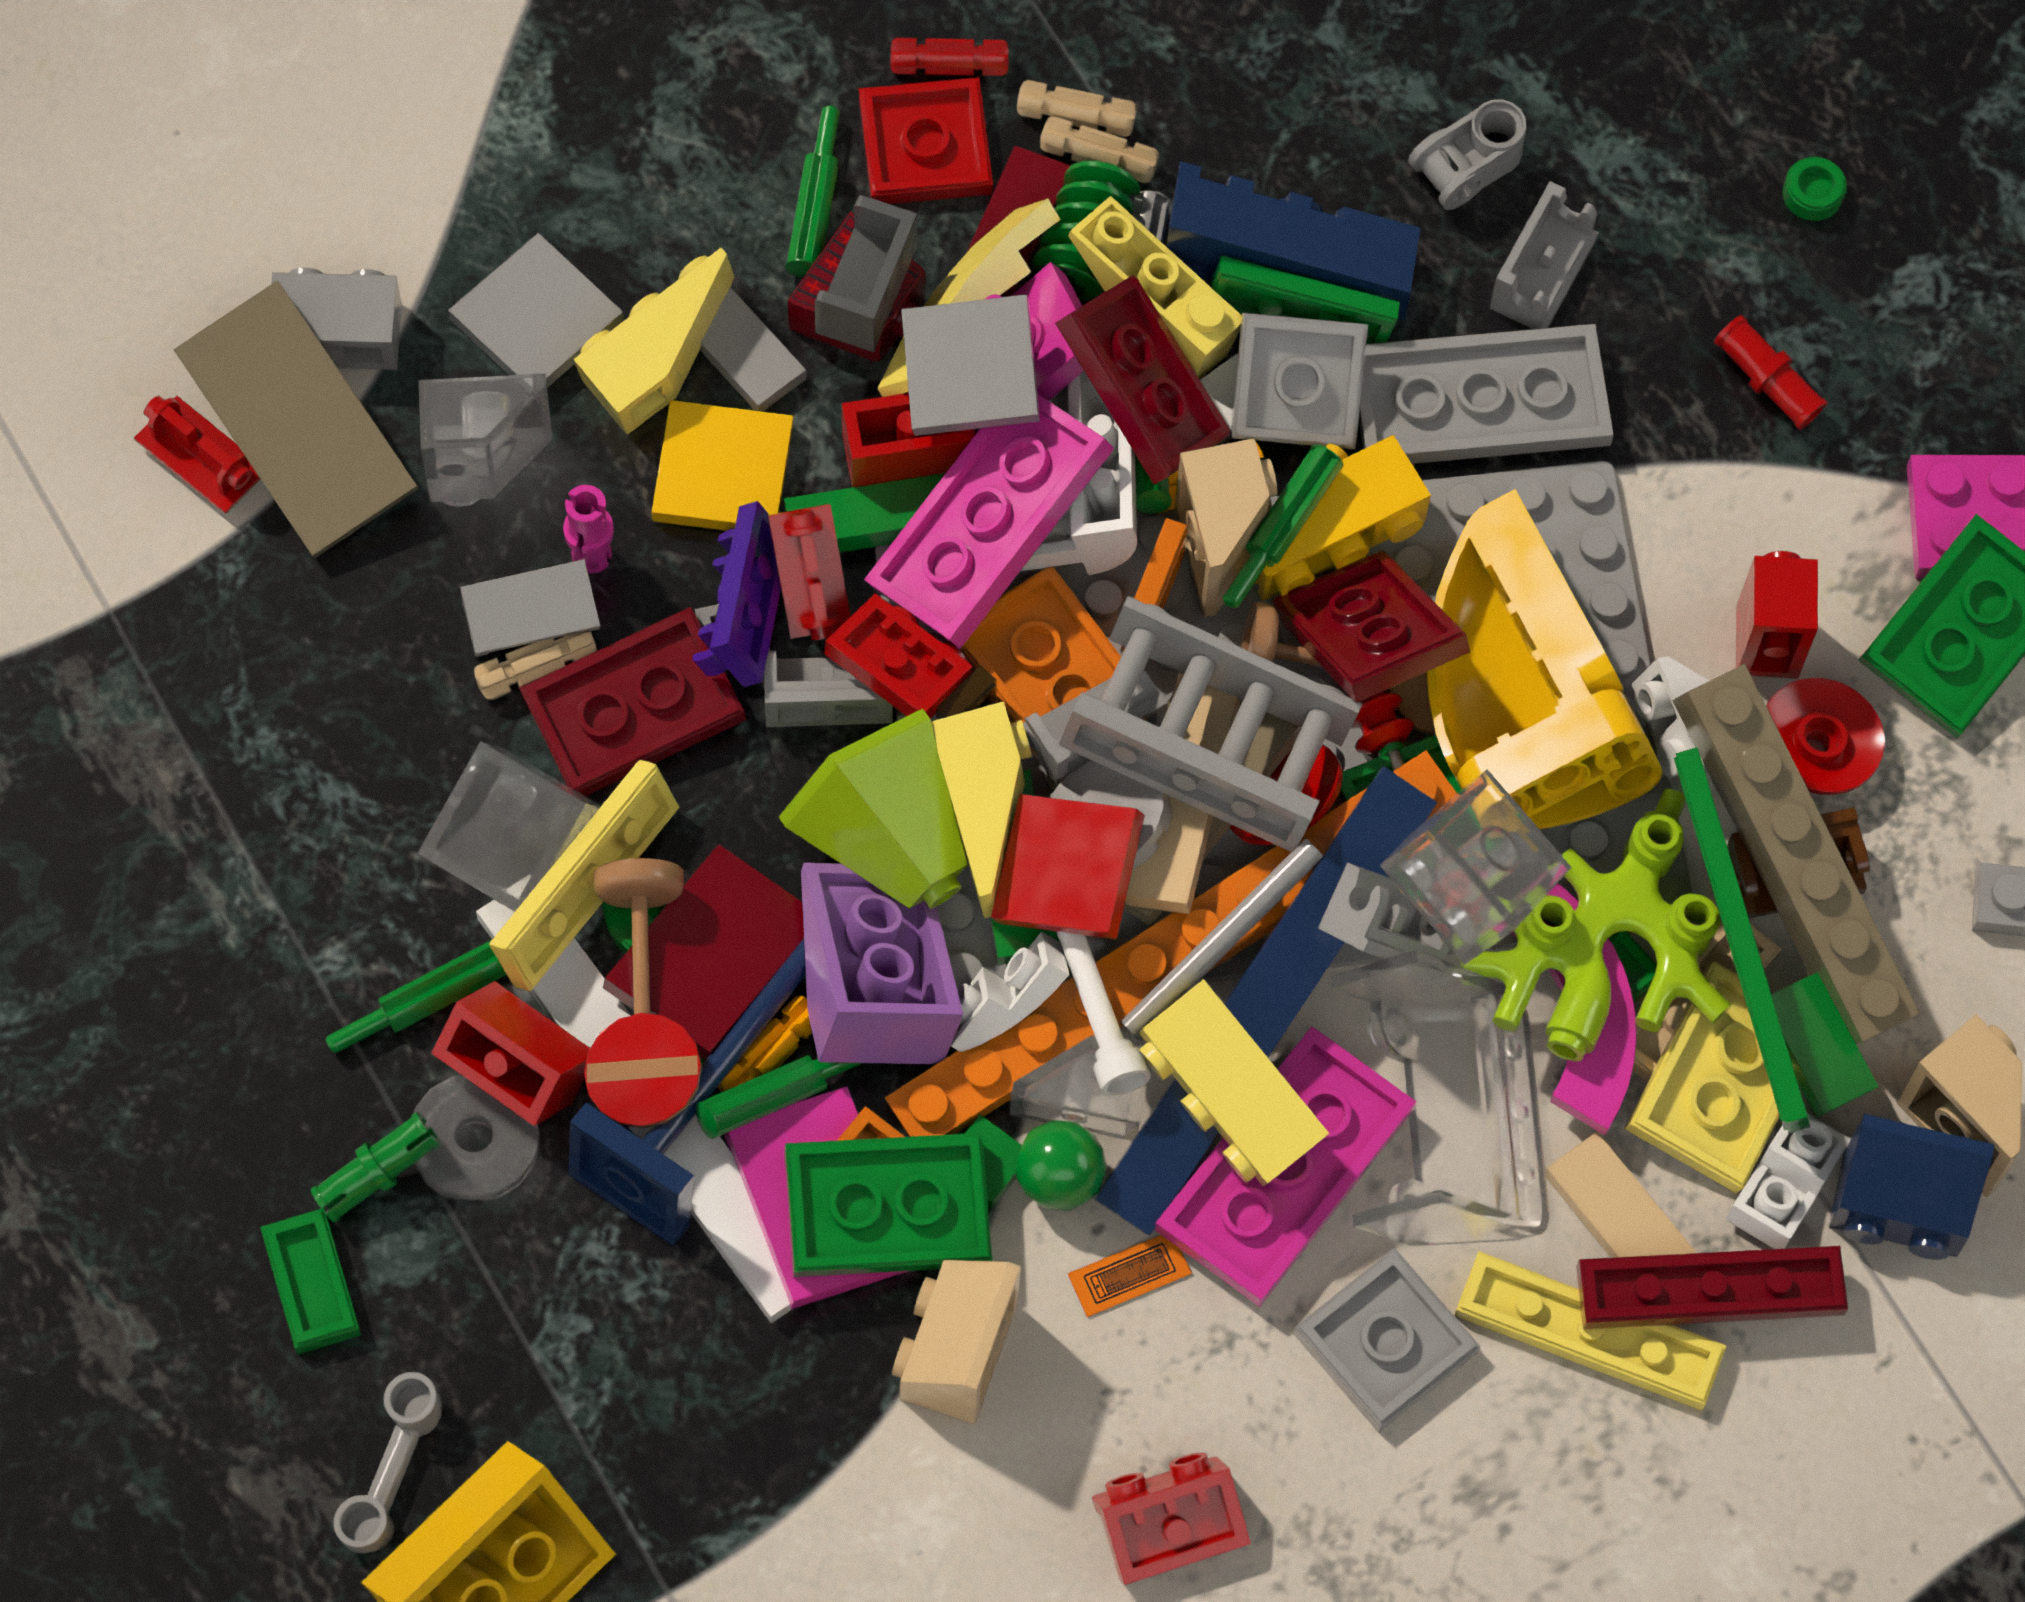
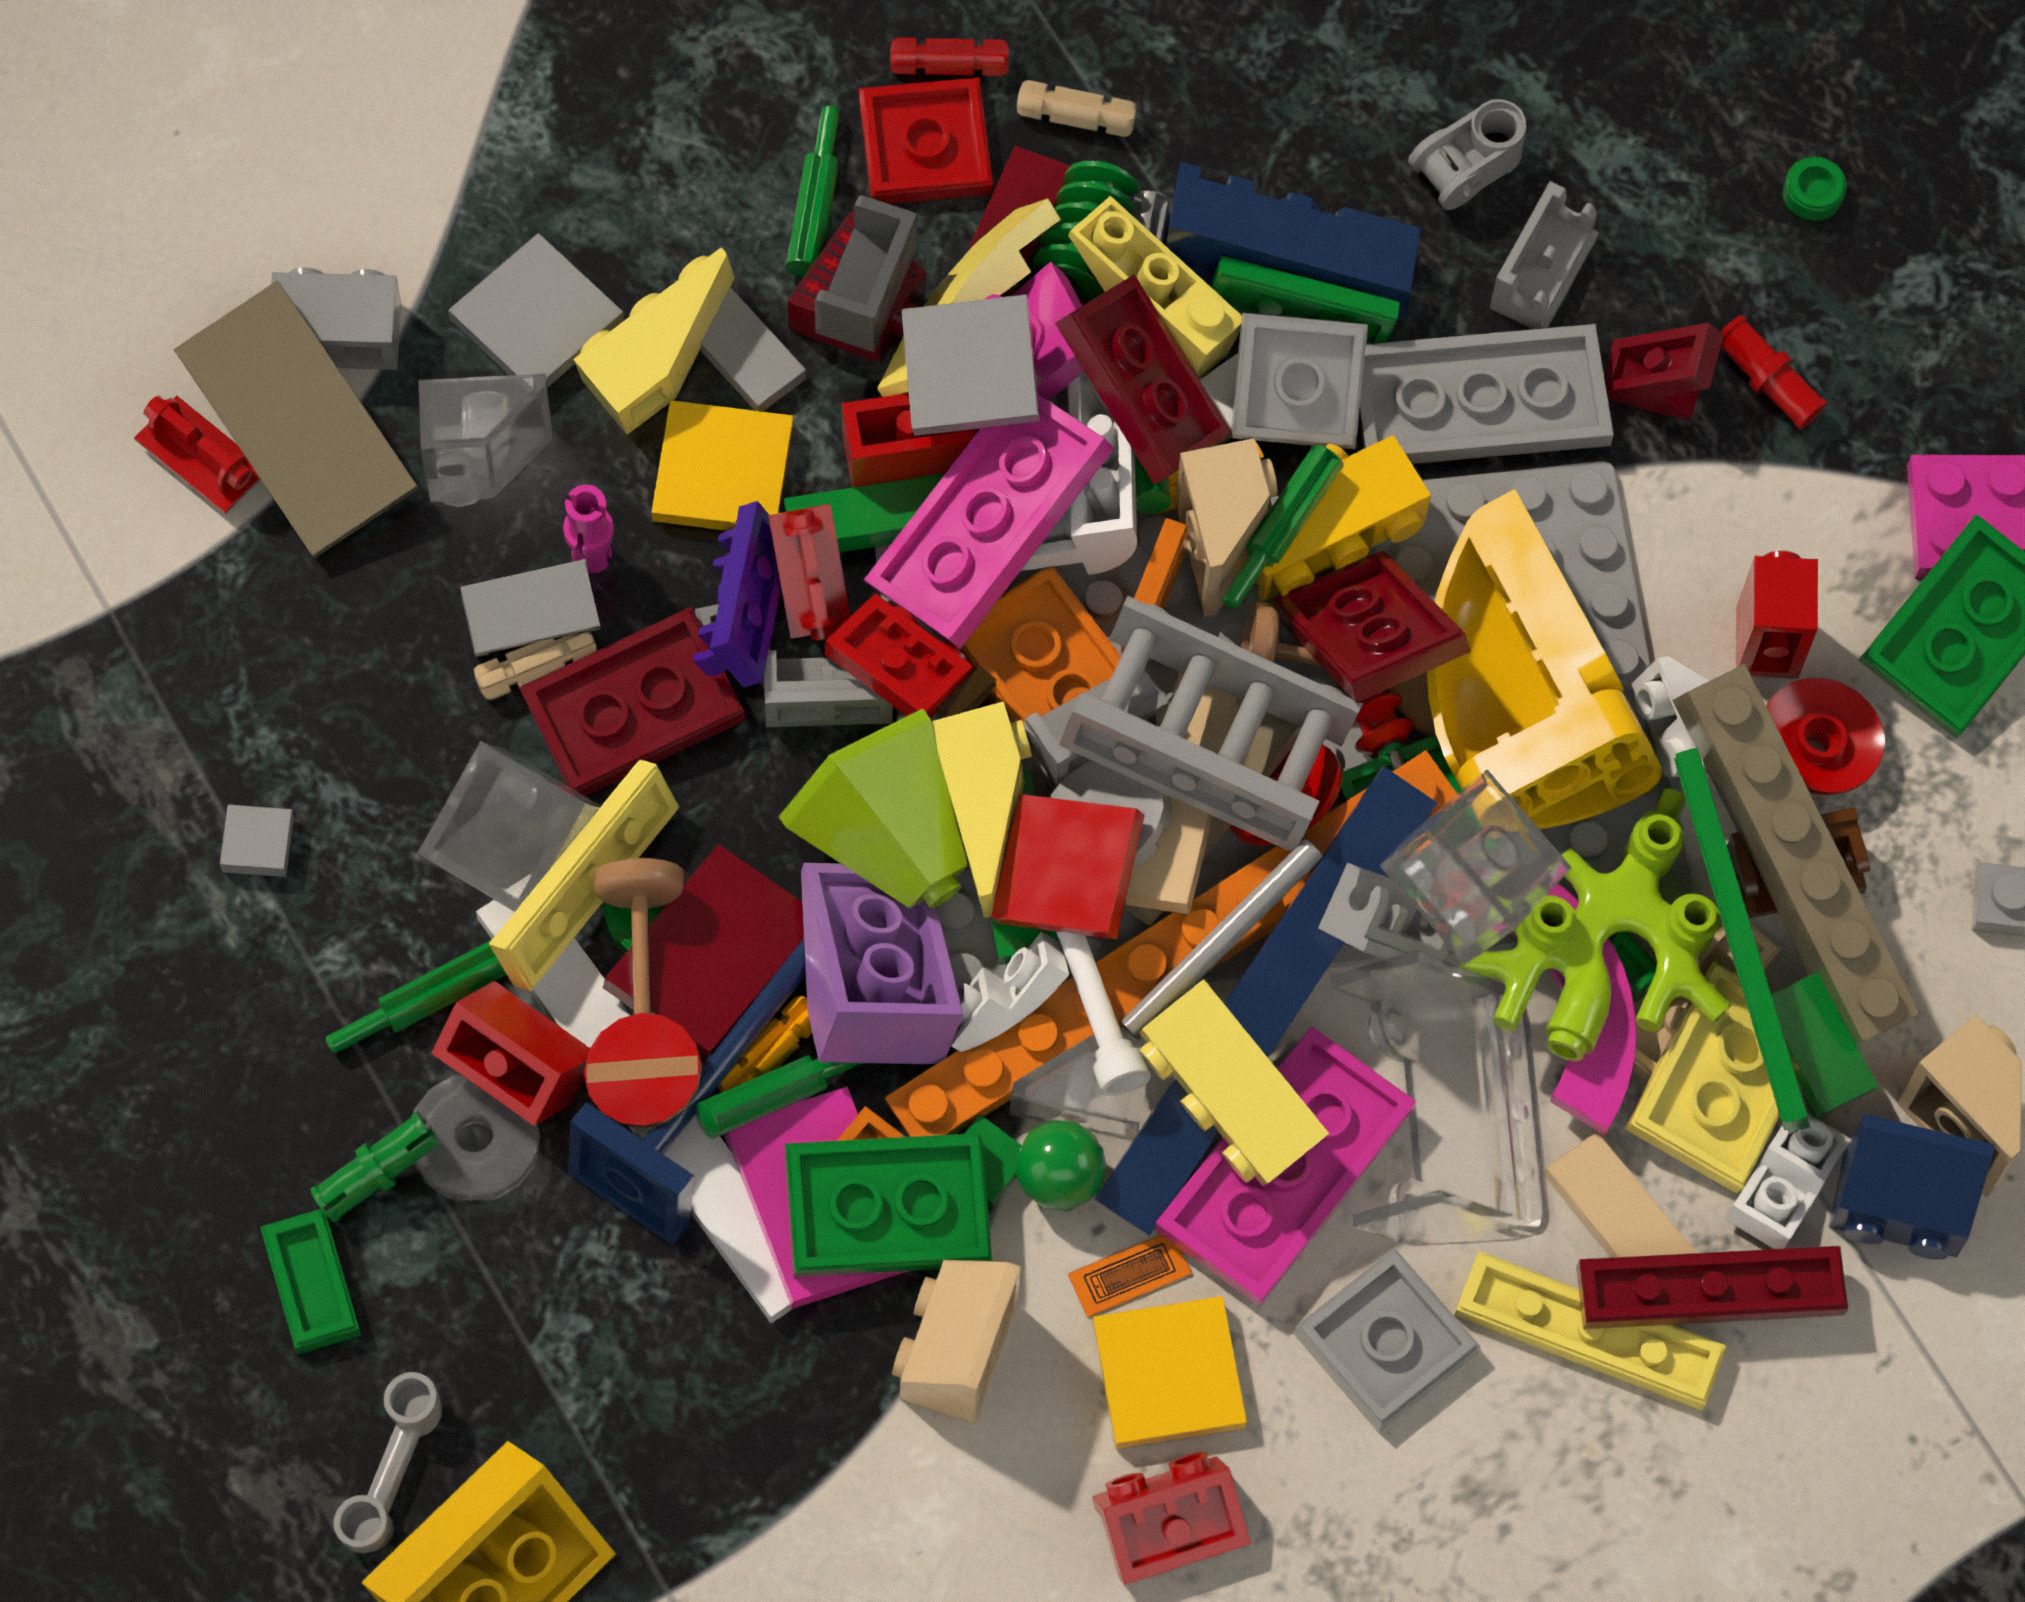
(256, 840): none -> light grey tile
(1095, 145): tan axle -> none
(1169, 1372): none -> yellow tile
(1663, 368): none -> dark red slope

